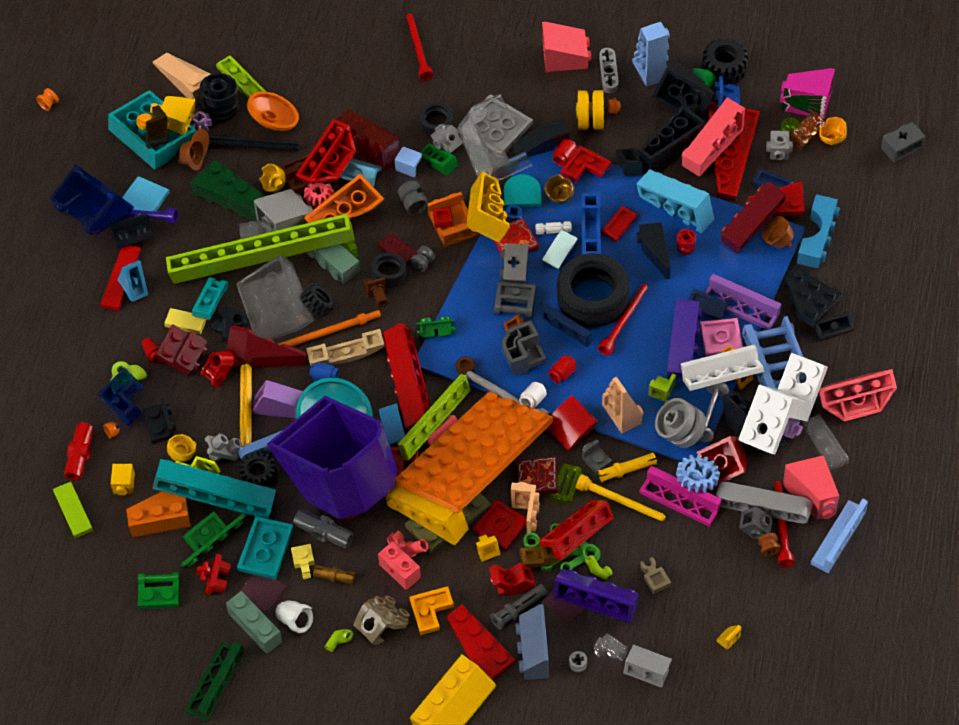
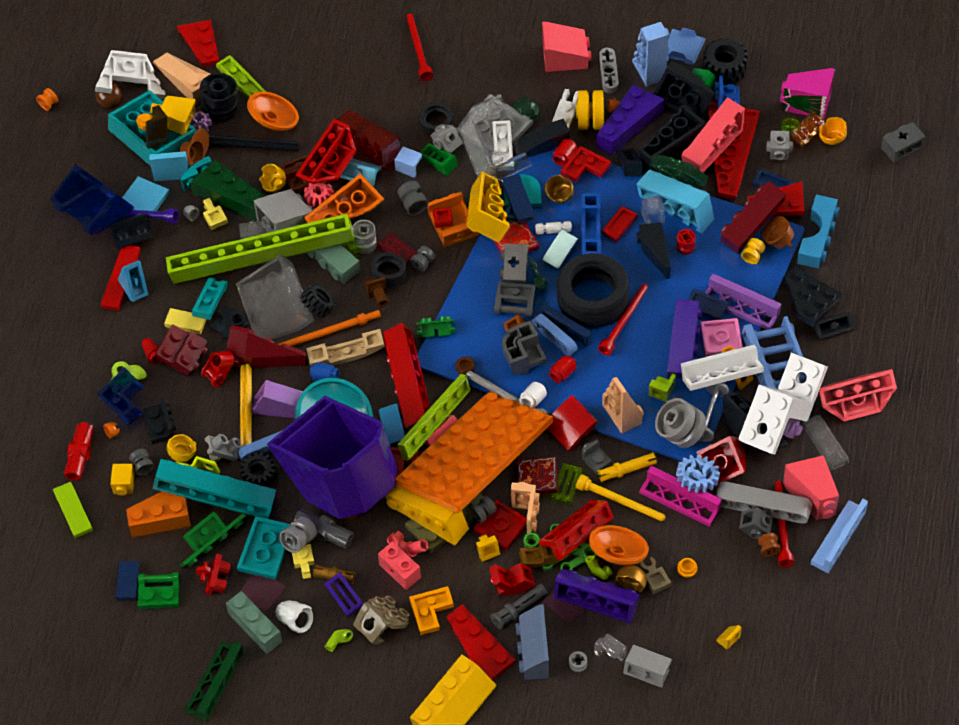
(111, 99): none -> reddish brown hair
(127, 580): none -> dark blue tile
(128, 68): none -> white wing
(141, 461): none -> dark grey wheel
(168, 165): none -> medium azure tile
(191, 212): none -> light grey hinge
(193, 171): none -> teal slope
(201, 41): none -> red wing
(214, 215): none -> light yellow plate
(298, 534): none -> light grey wheel
(354, 608): none -> dark purple tile
(365, 236): none -> light grey wheel
(483, 509): none -> dark grey wheel
(502, 137): none -> white tile
(518, 198): none -> dark blue tile
(527, 105): none -> clear green hair
(539, 281): none -> clear green plate
(554, 334): none -> medium blue beam
(566, 108): none -> white hinge
(618, 545): none -> orange dish
(629, 117): none -> dark purple wedge
(632, 578): none -> pearl gold hair
(653, 210): none -> clear brick
(679, 170): none -> clear green gear
(684, 45): none -> medium blue piece
(687, 567): none -> light orange plate
(752, 252): none -> yellow wheel

